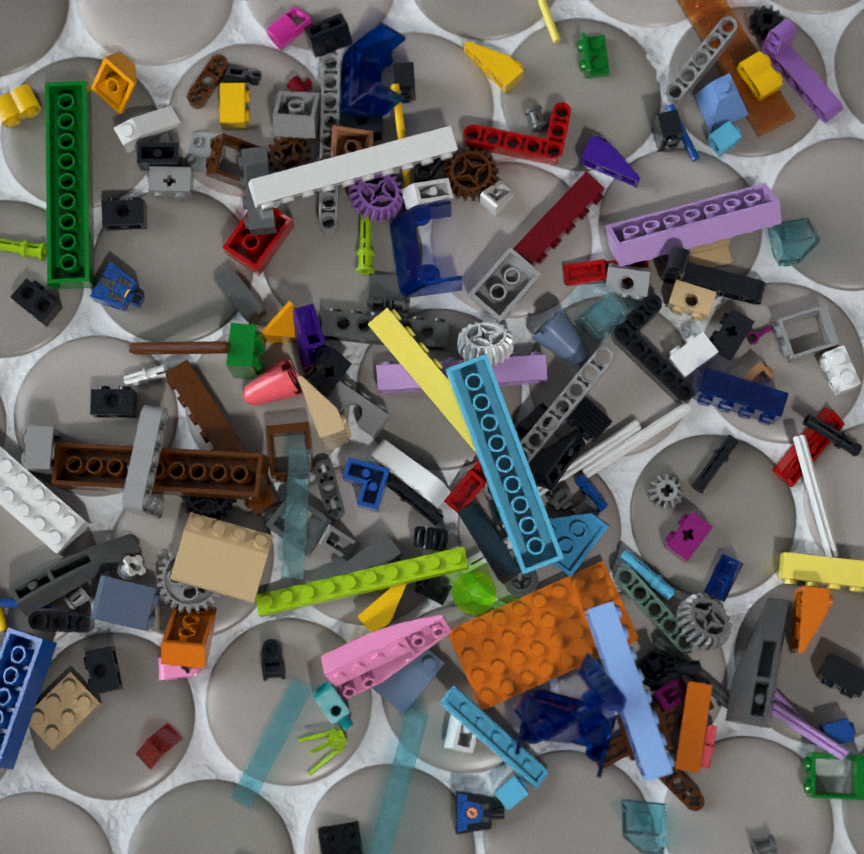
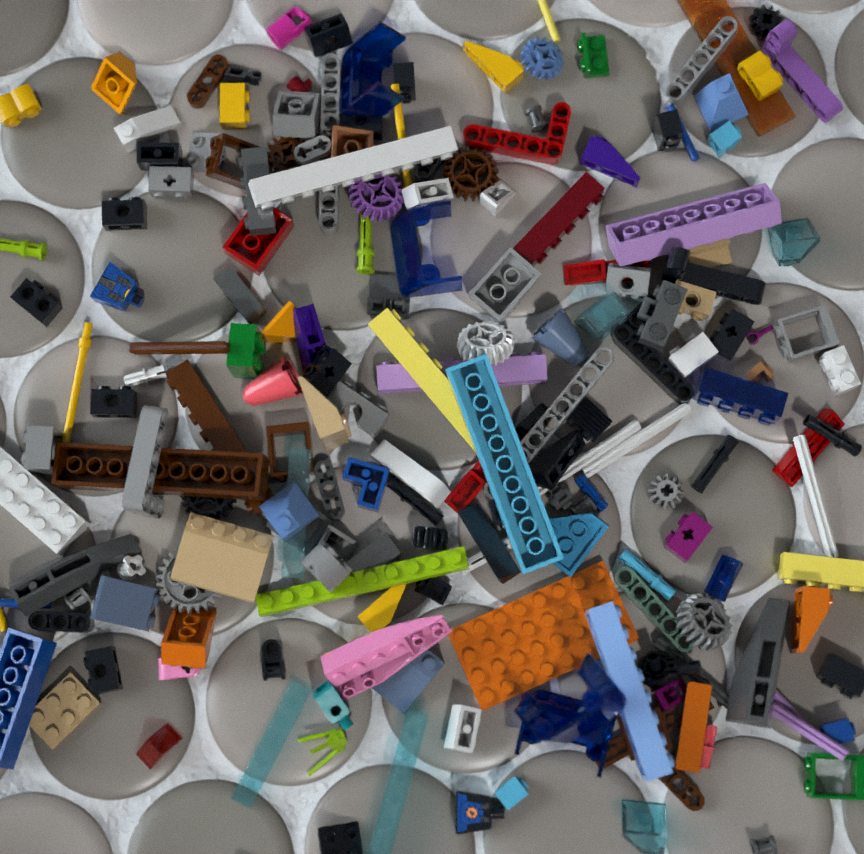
(69, 185): green brick -> none
(84, 344): none -> yellow bar
(289, 511): none -> medium blue slope
(315, 154): none -> light grey beam
(326, 566): none -> light grey brick
(352, 333): dark grey brick -> none
(473, 581): clear neon green brick -> none
(493, 737): medium azure tile -> none
(529, 585): dark grey gear -> none
(542, 58): none -> medium blue gear
(659, 325): none -> dark grey piece

